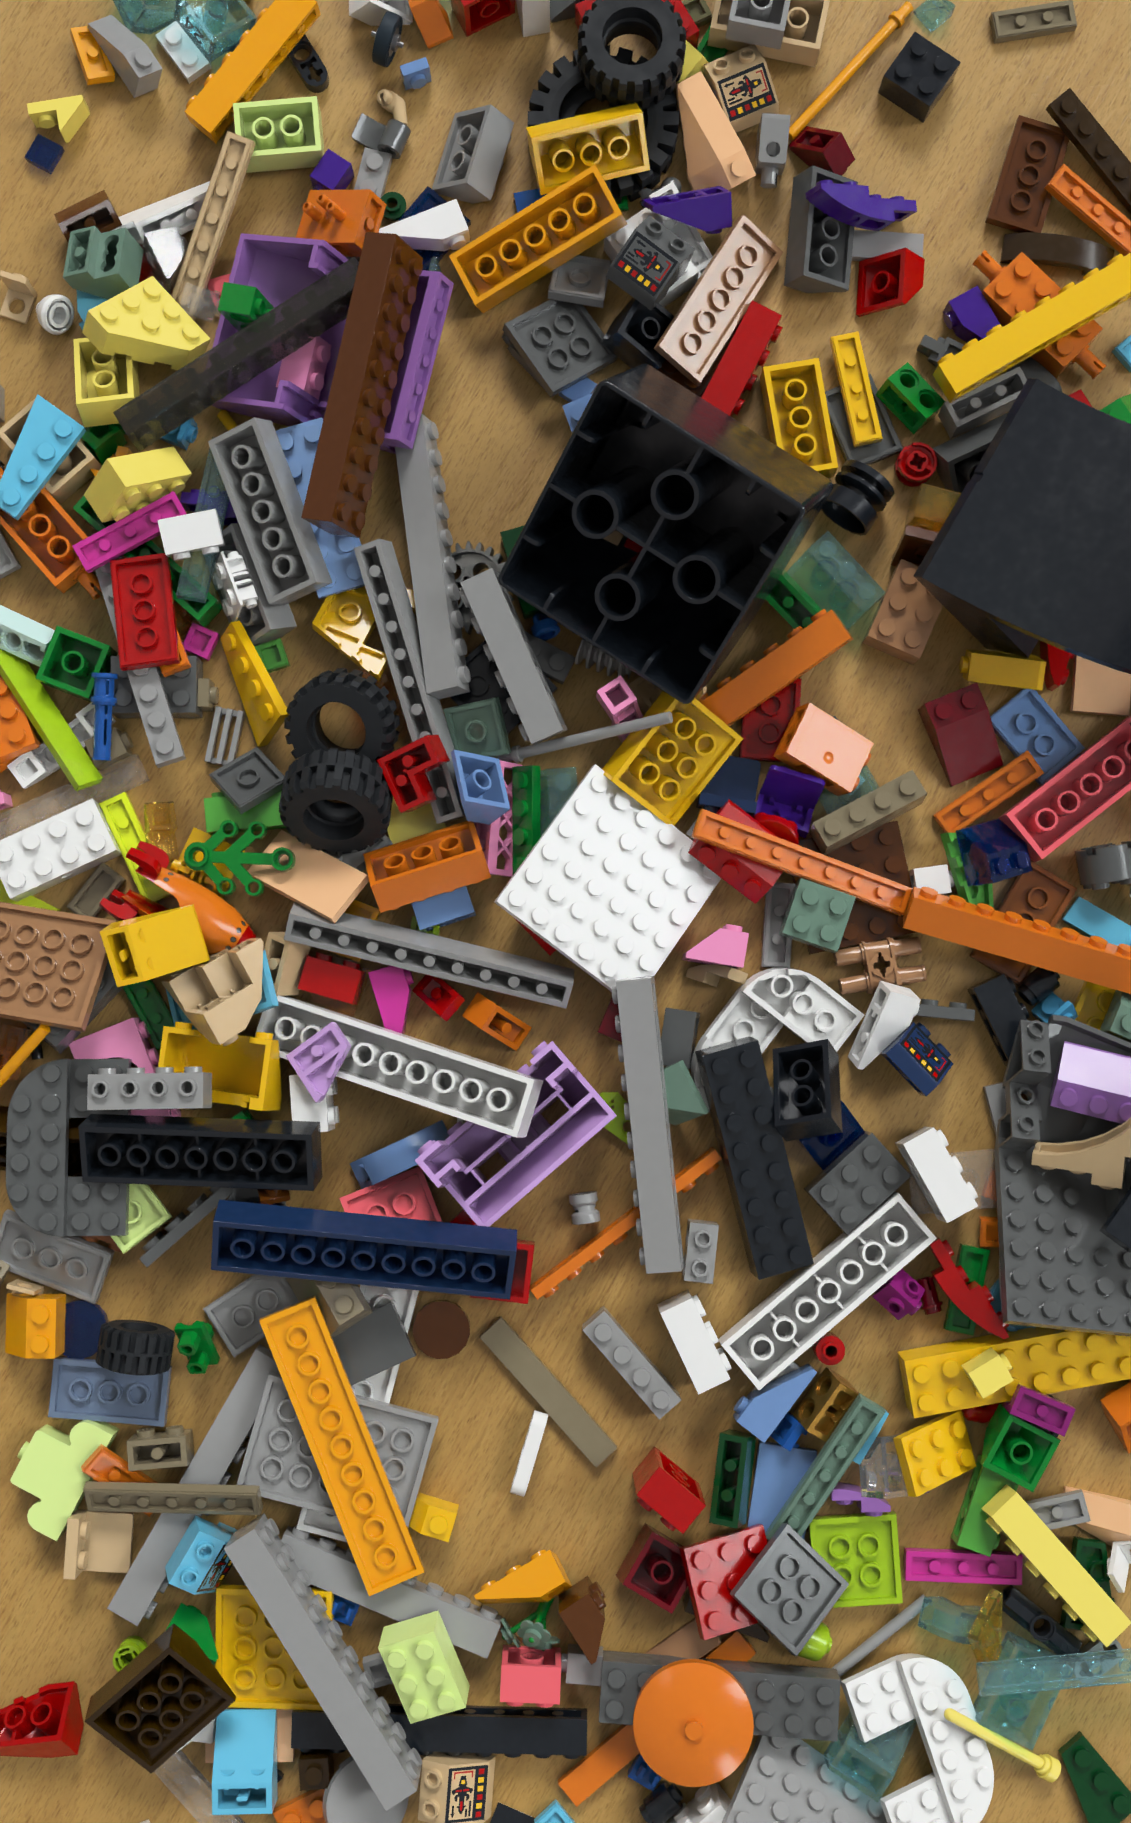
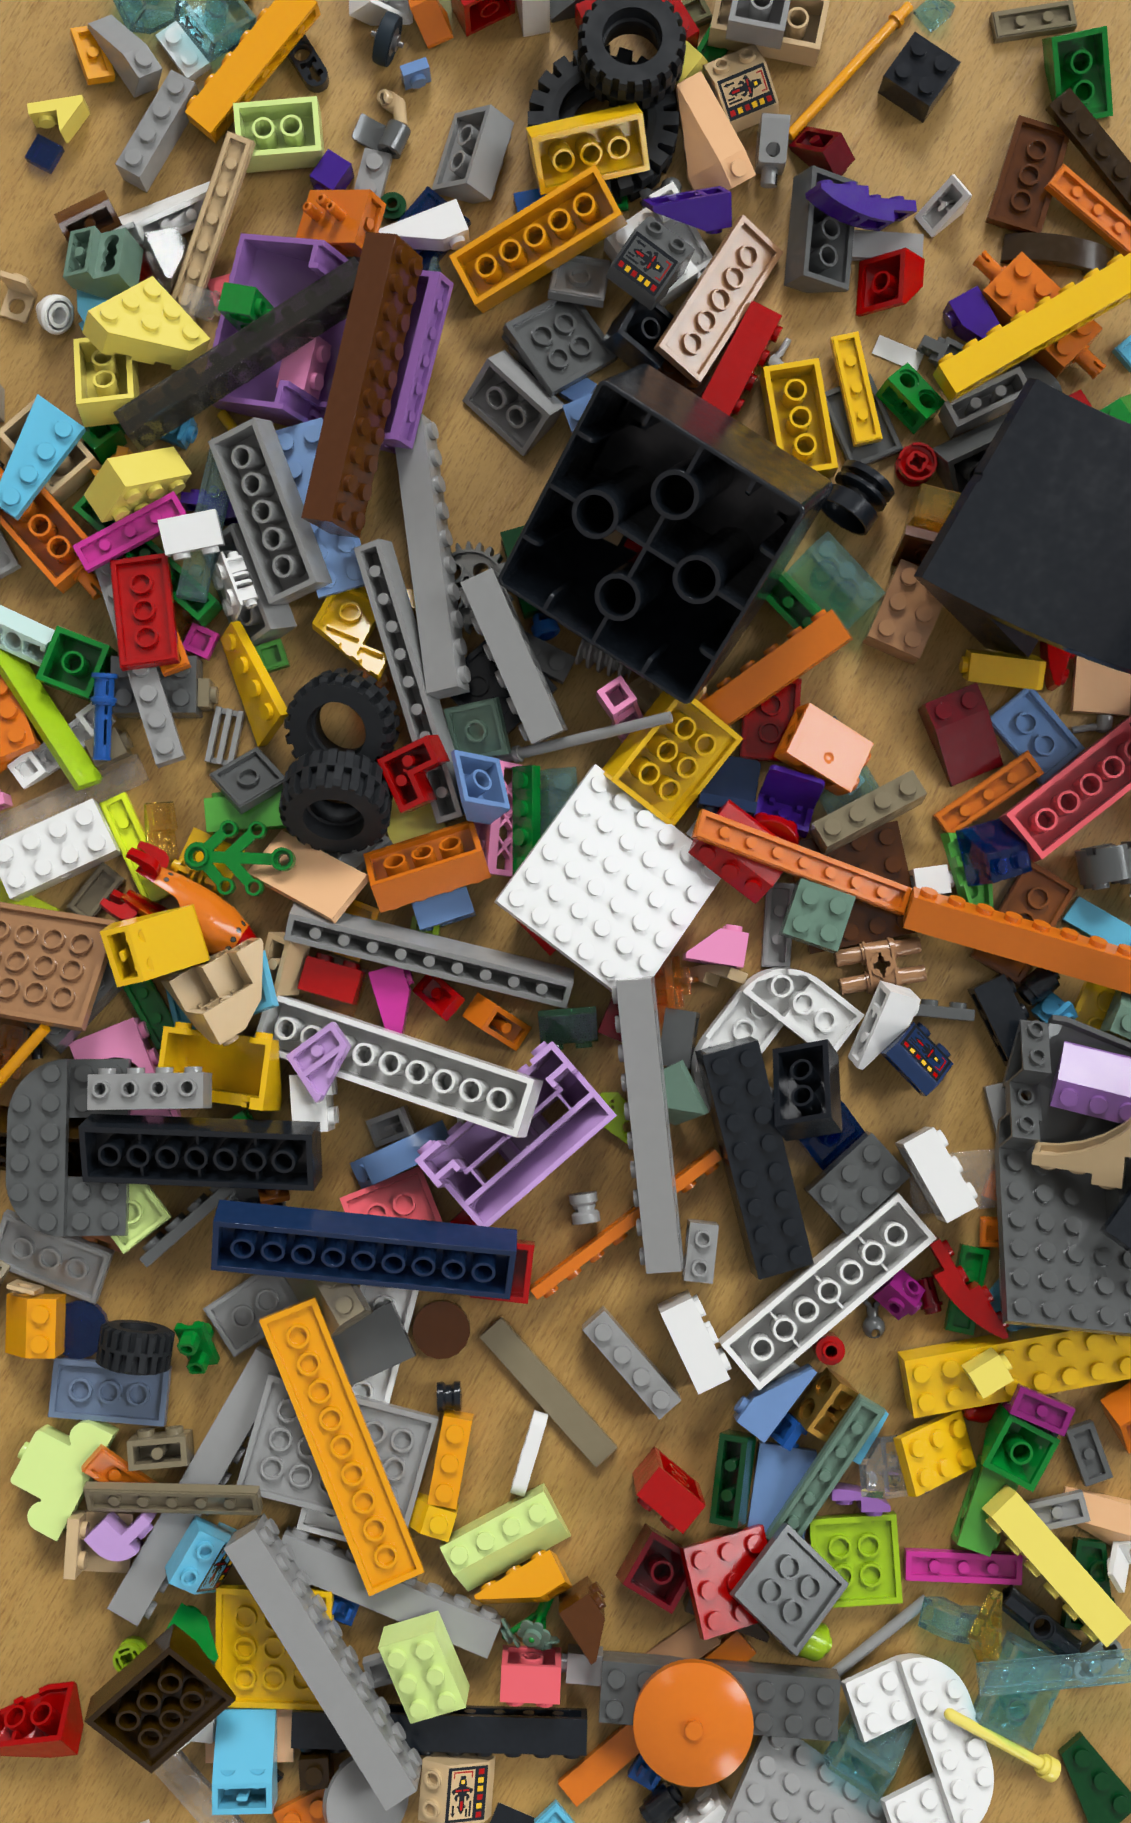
(116, 1540): none -> lavender brick
(157, 132): none -> light grey brick
(391, 1126): none -> light grey slope
(449, 1396): none -> black wheel
(450, 1459): none -> light orange arch
(504, 1538): none -> yellowish green slope
(513, 402): none -> light grey slope
(569, 1026): none -> slope
(674, 992): none -> clear orange hips
(776, 358): none -> light grey hand
(873, 1320): none -> dark grey arm
(897, 352): none -> white sticker
(944, 206): none -> white slope
(1083, 64): none -> green slope
(1088, 1453): none -> dark grey plate
(1102, 725): none -> light grey hand

